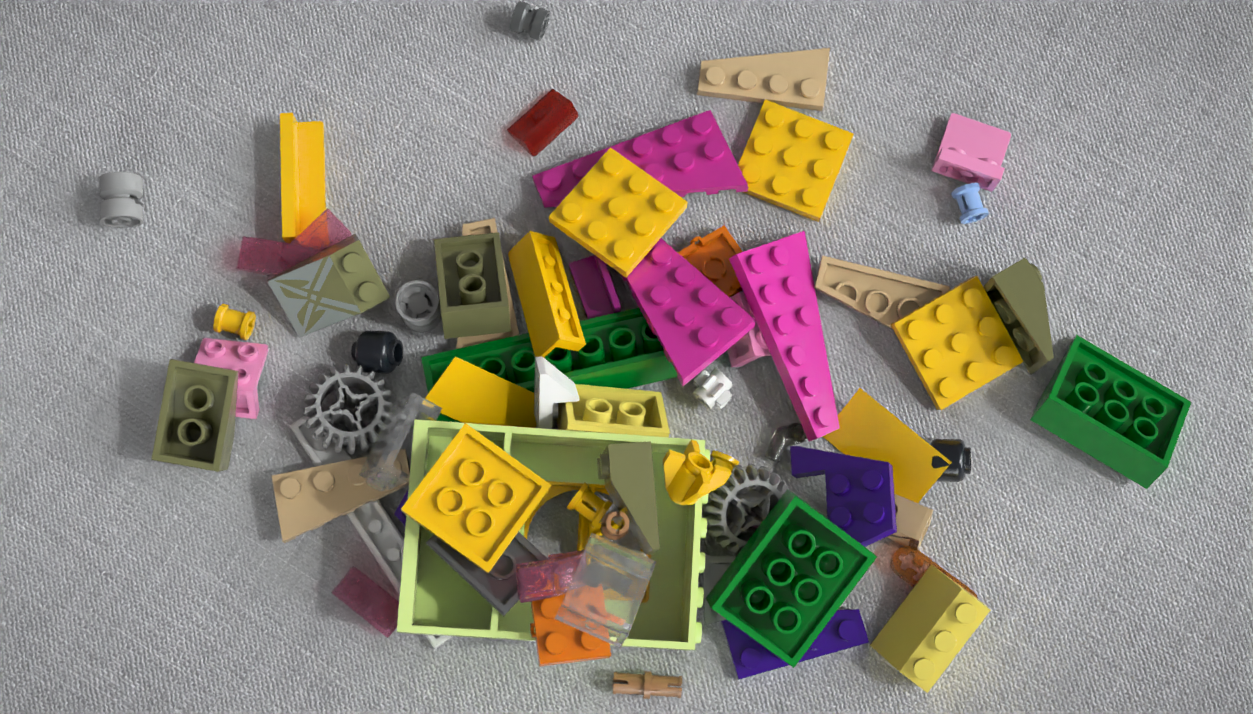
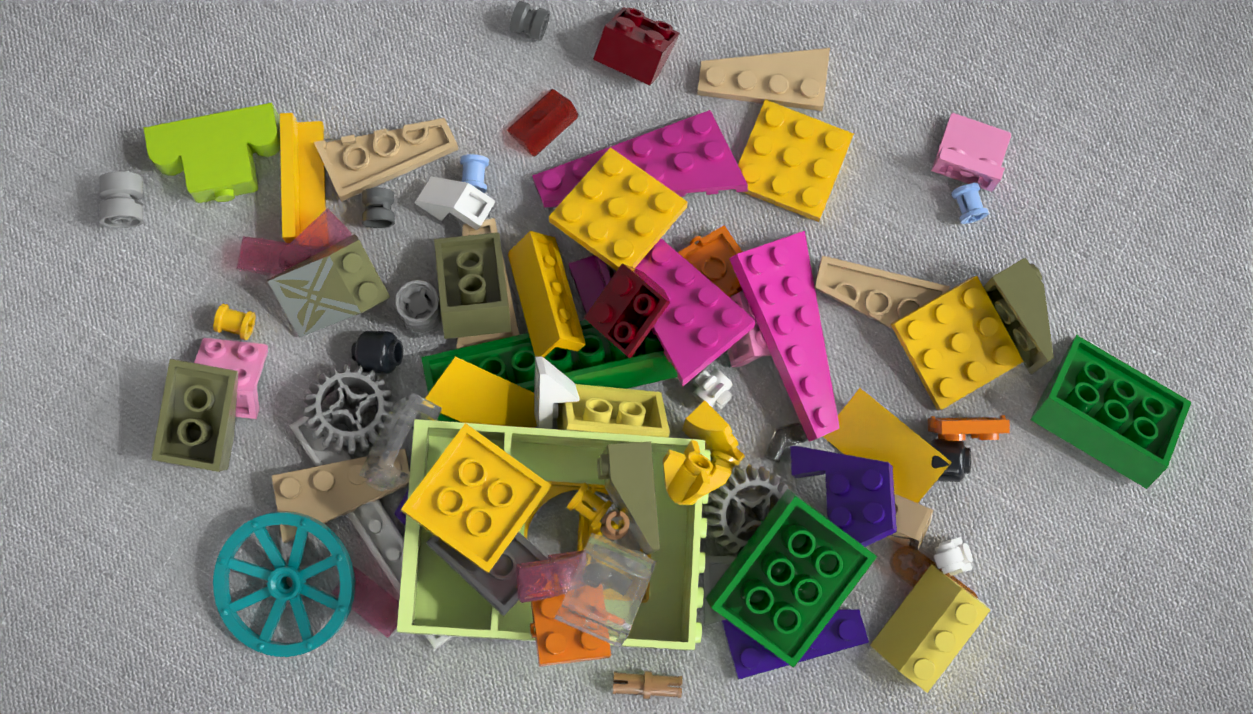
(216, 150): none -> lime brick
(278, 587): none -> teal wheel
(378, 208): none -> dark grey wheel
(384, 155): none -> tan wing
(456, 197): none -> white slope
(474, 170): none -> light blue bush
(628, 308): none -> dark red slope
(636, 45): none -> dark red slope
(708, 425): none -> yellow slope
(953, 557): none -> white plate
(979, 427): none -> orange plate

